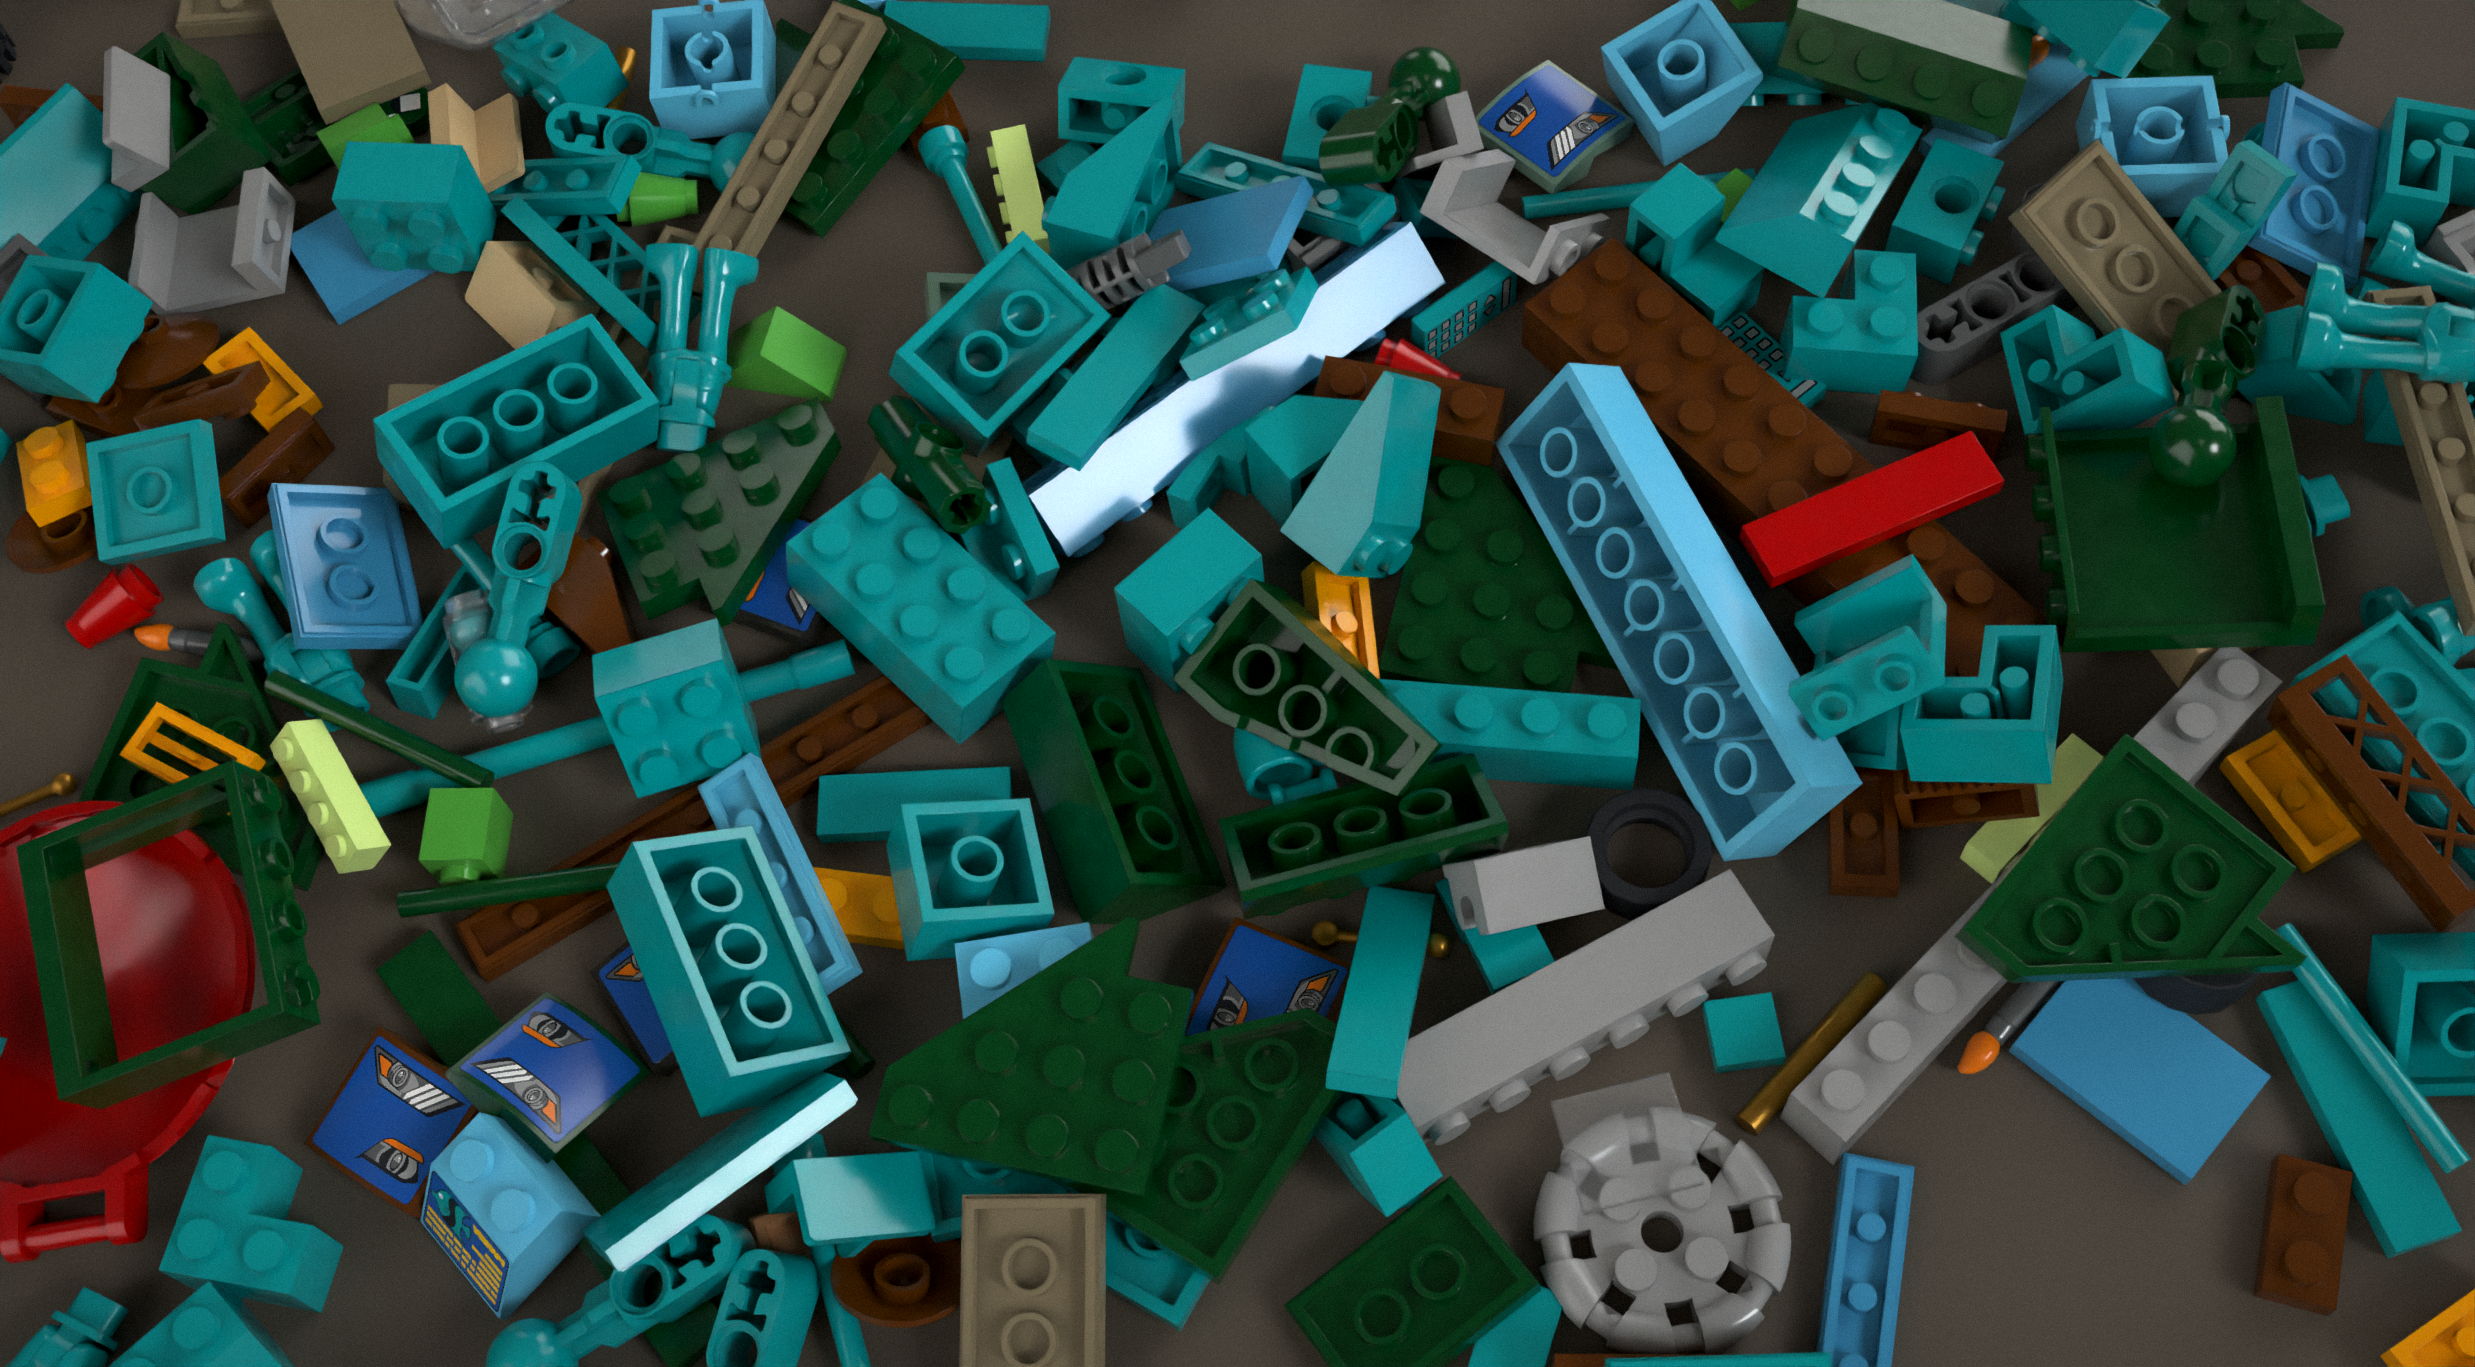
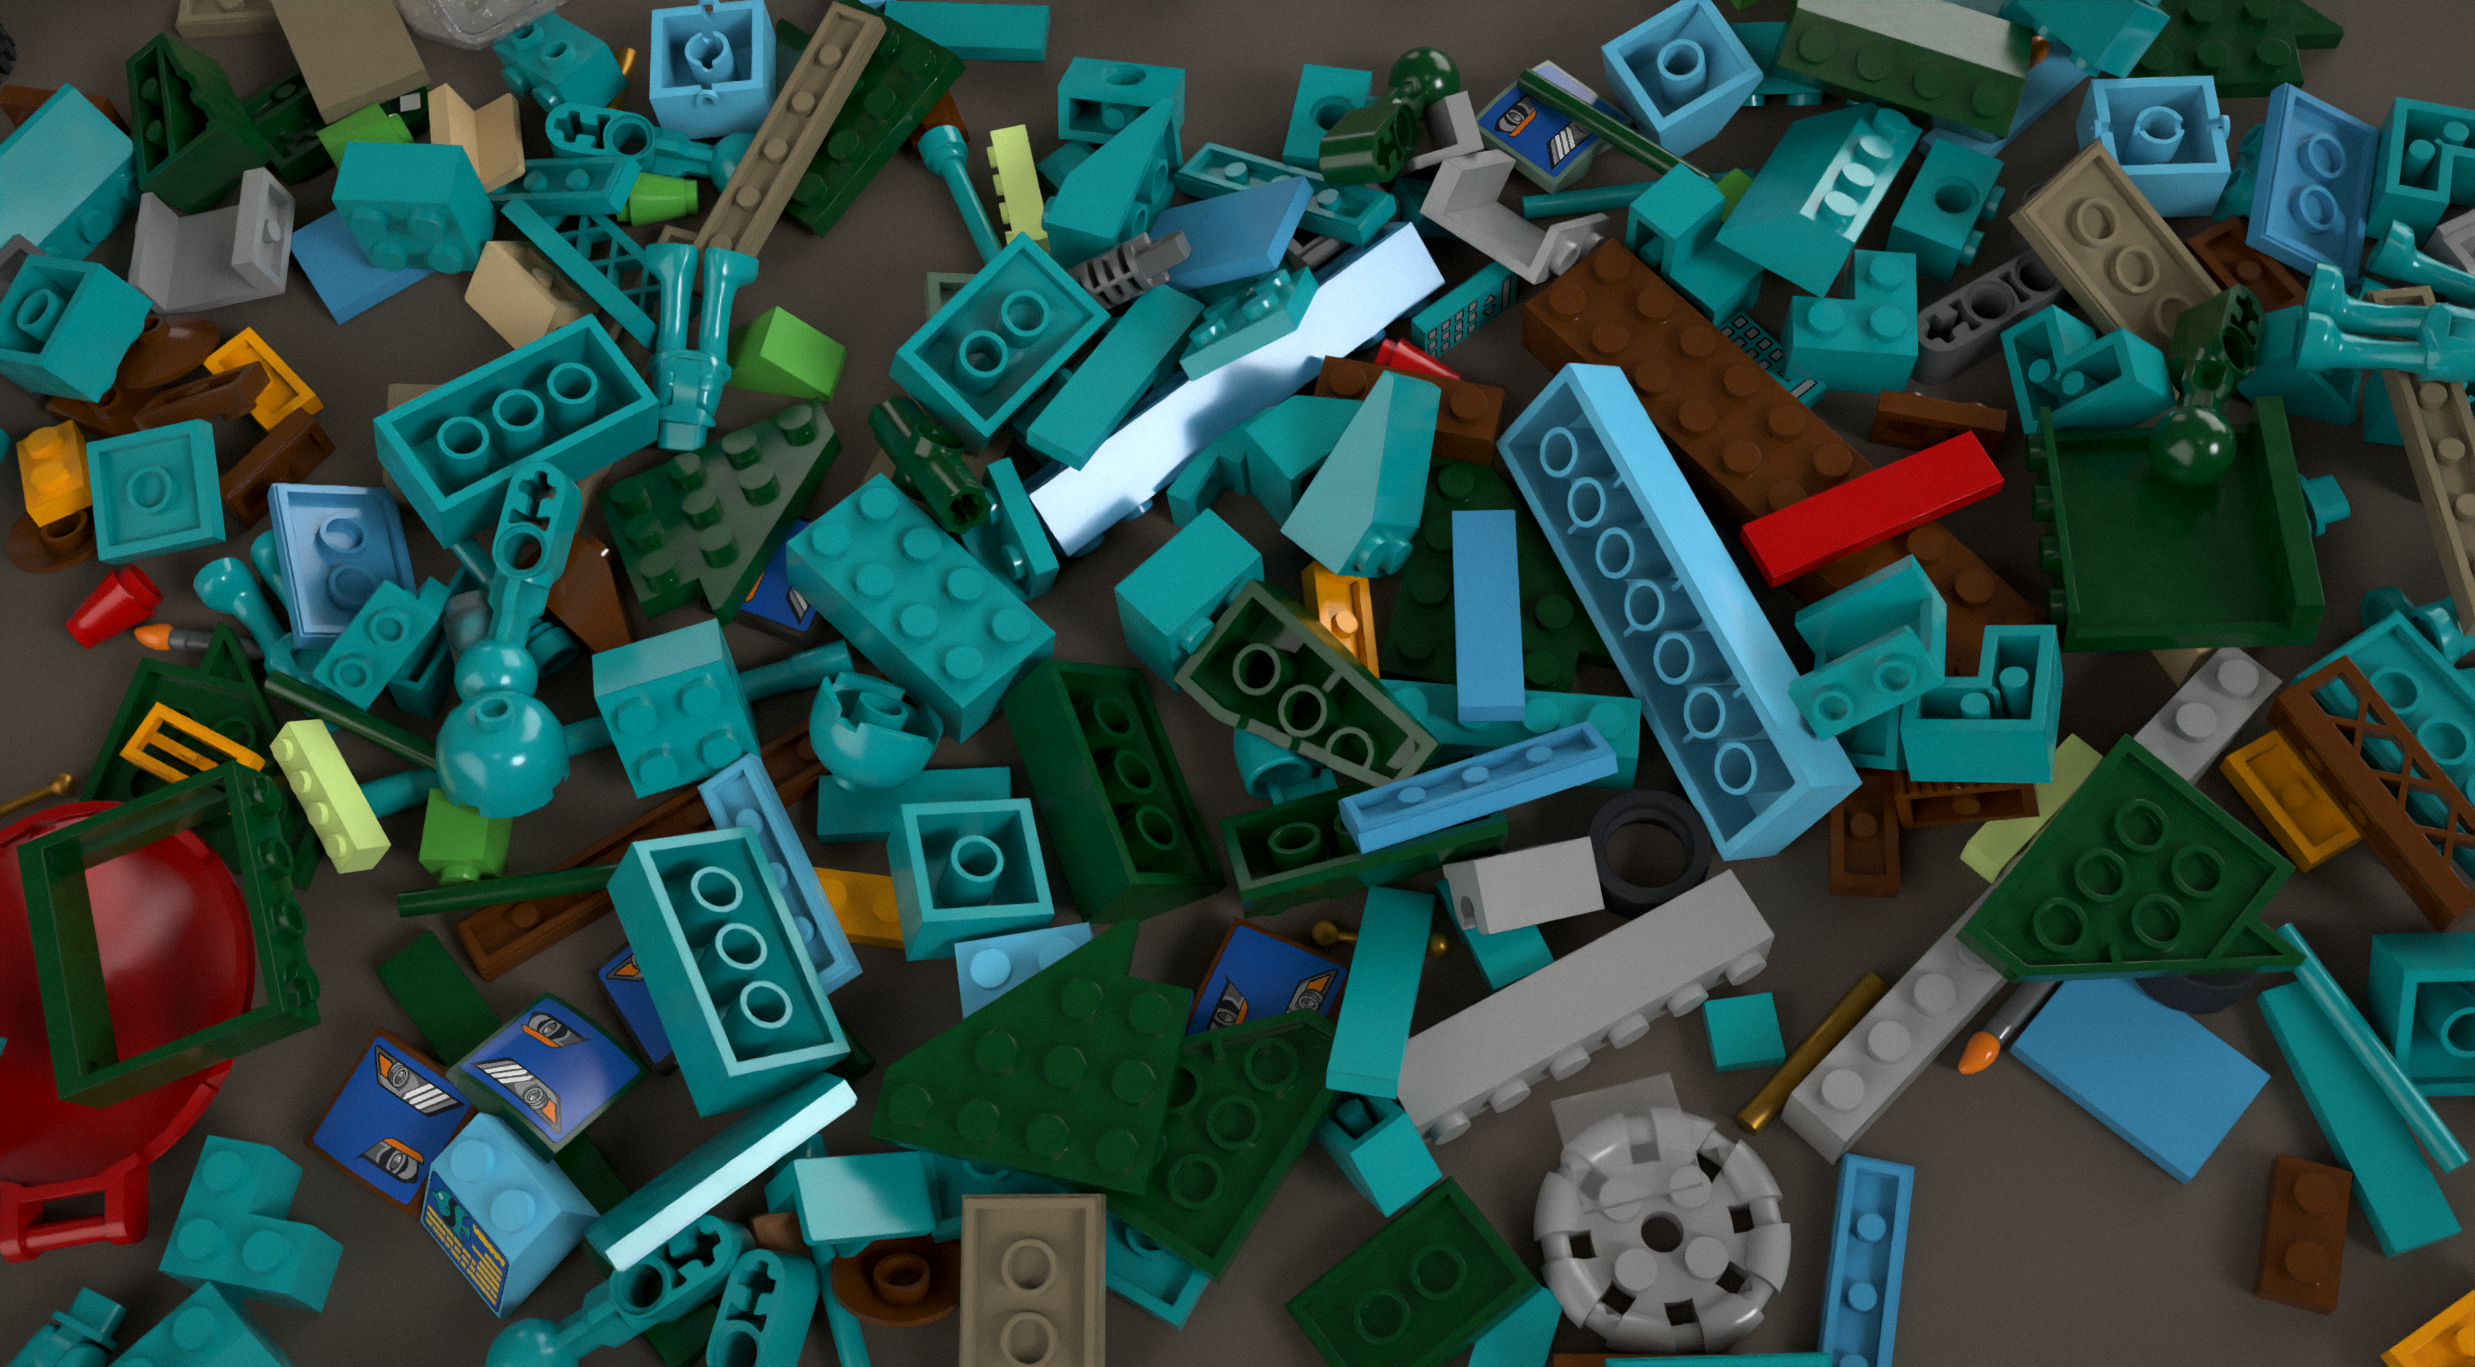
(135, 118): light grey panel -> none
(380, 640): none -> teal bracket
(501, 754): none -> teal cylinder
(870, 734): none -> teal cylinder
(1477, 786): none -> dark azure tile
(1487, 616): none -> dark azure tile
(1602, 124): none -> dark green bar
(2234, 207): teal slope -> none

